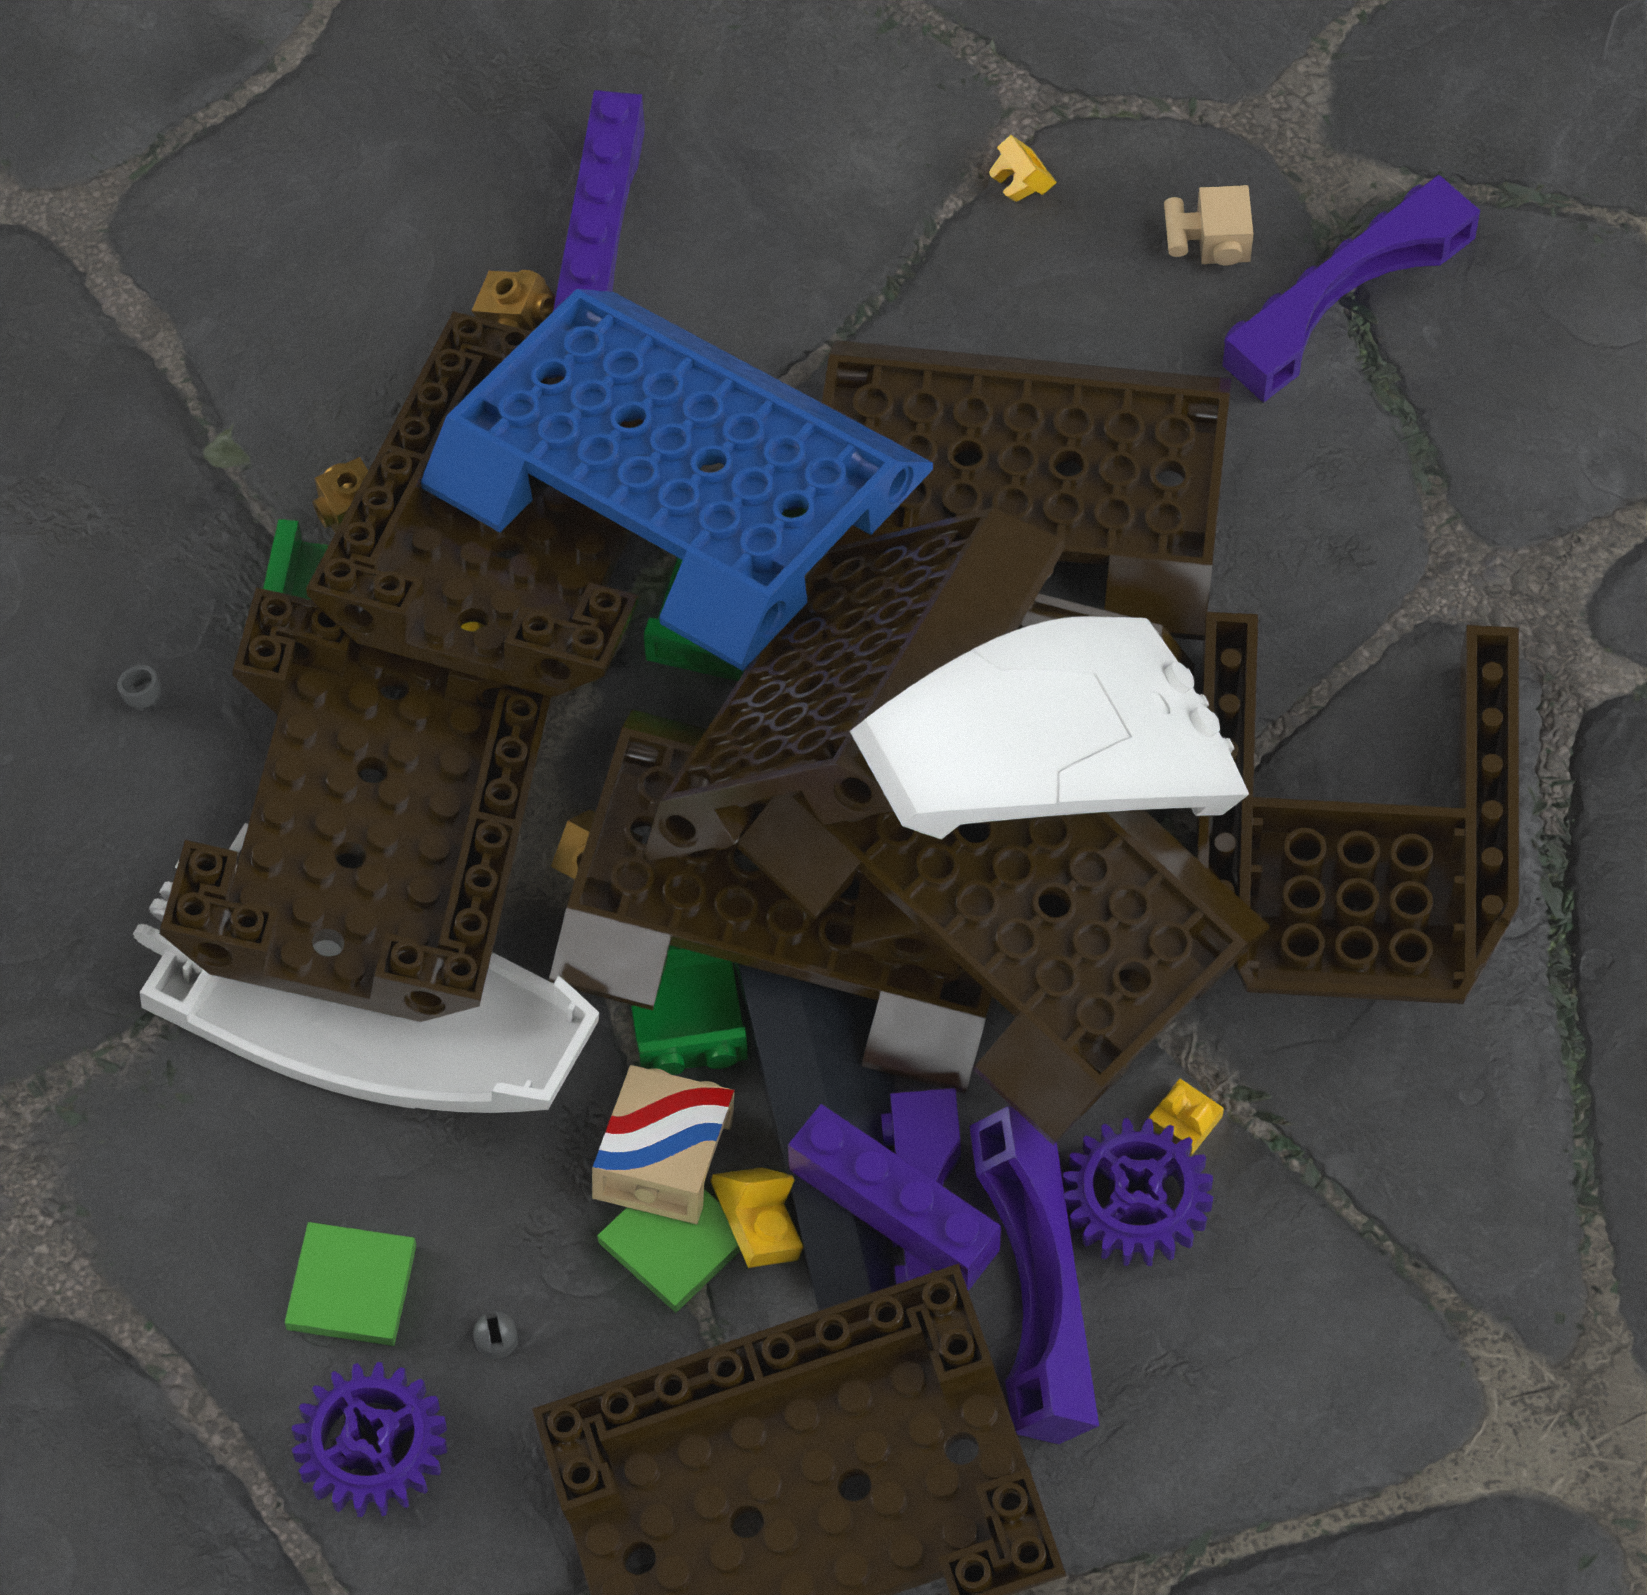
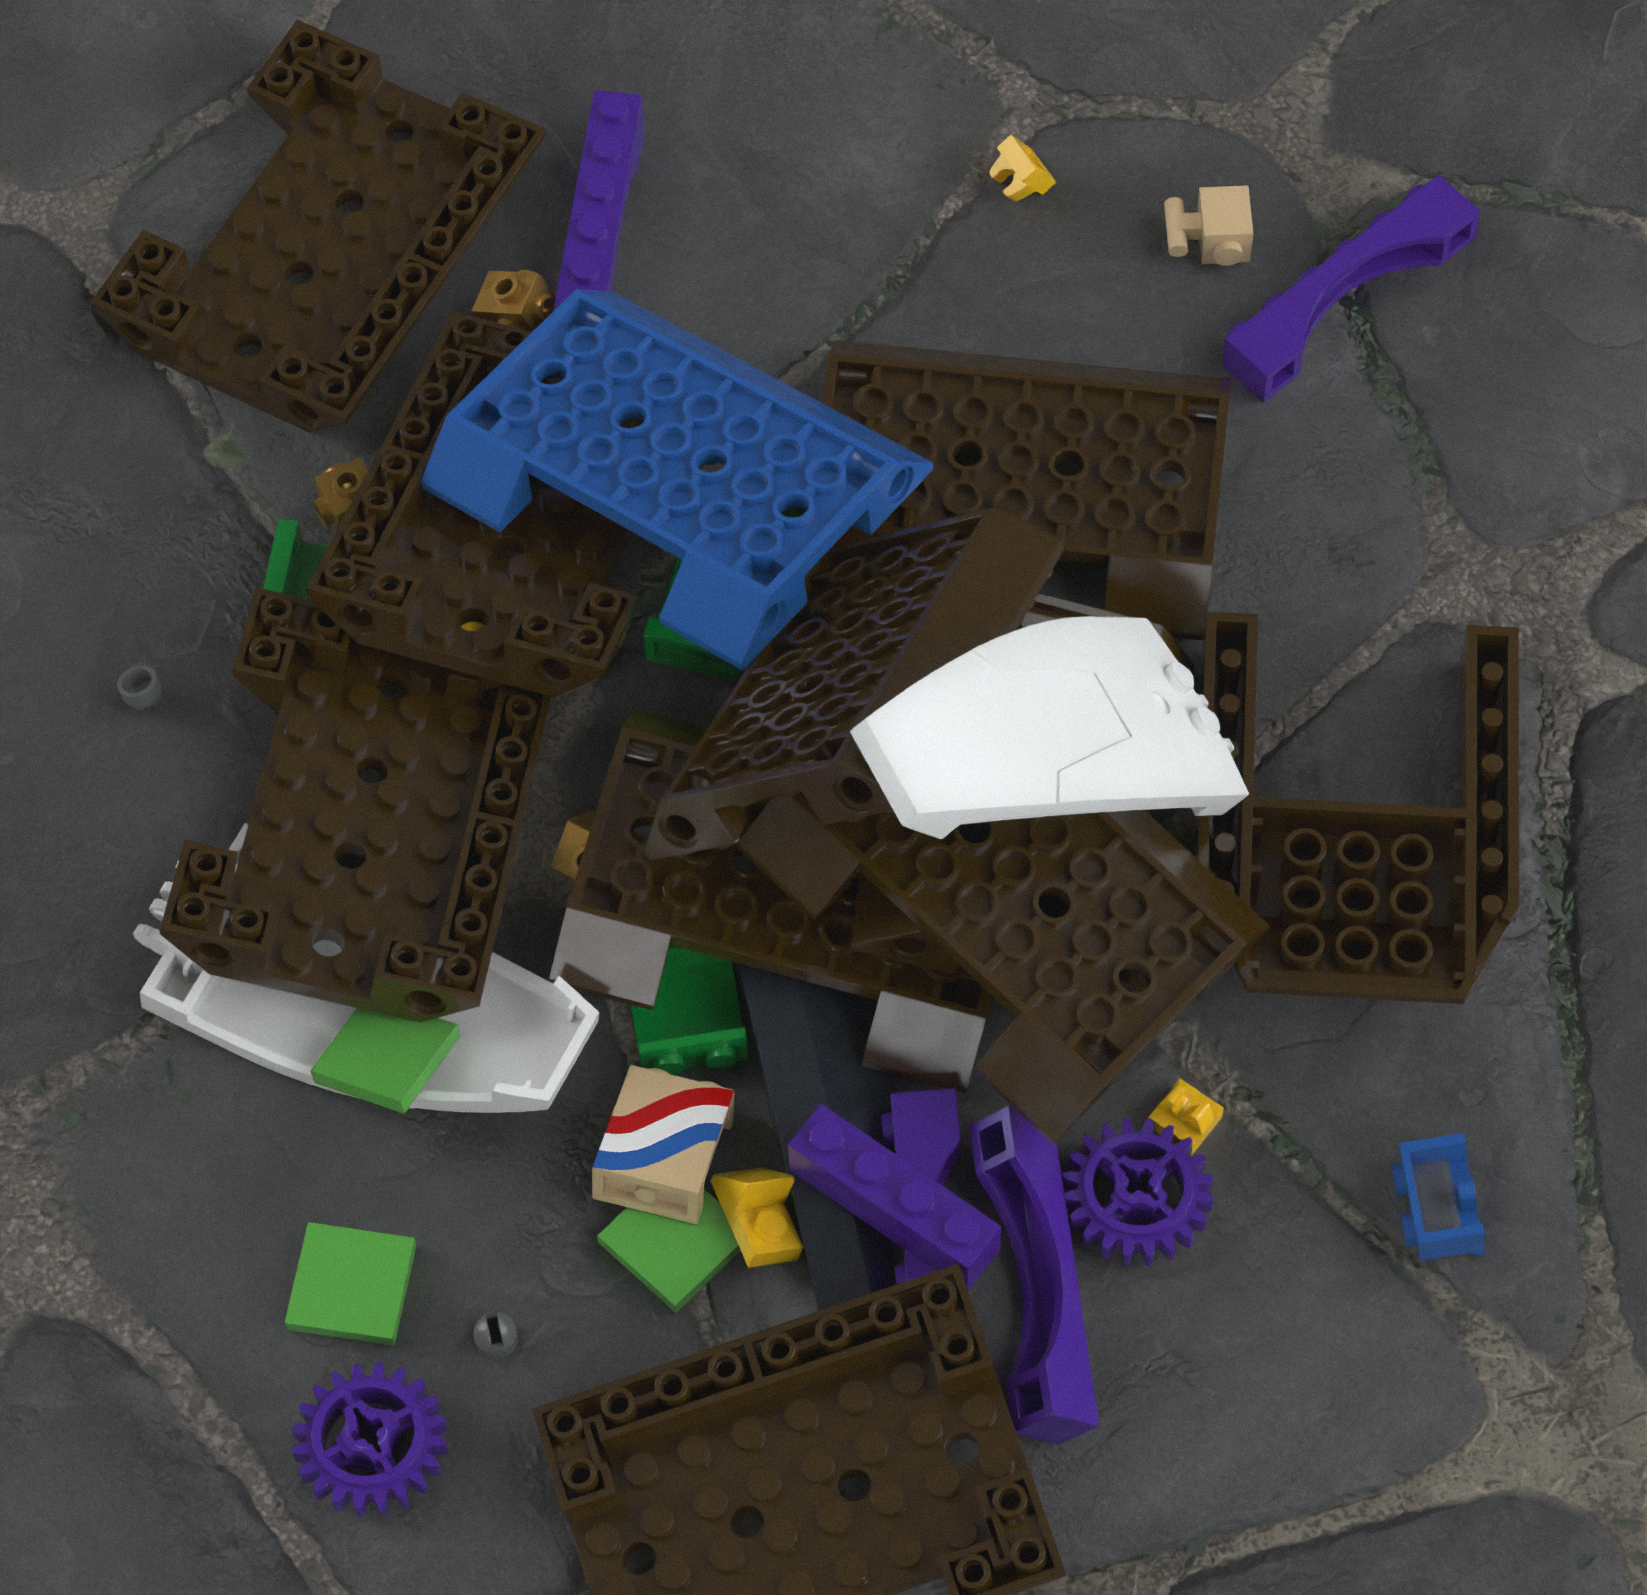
(368, 267): none -> dark brown slope
(384, 1057): none -> bright green tile
(1439, 1198): none -> blue window

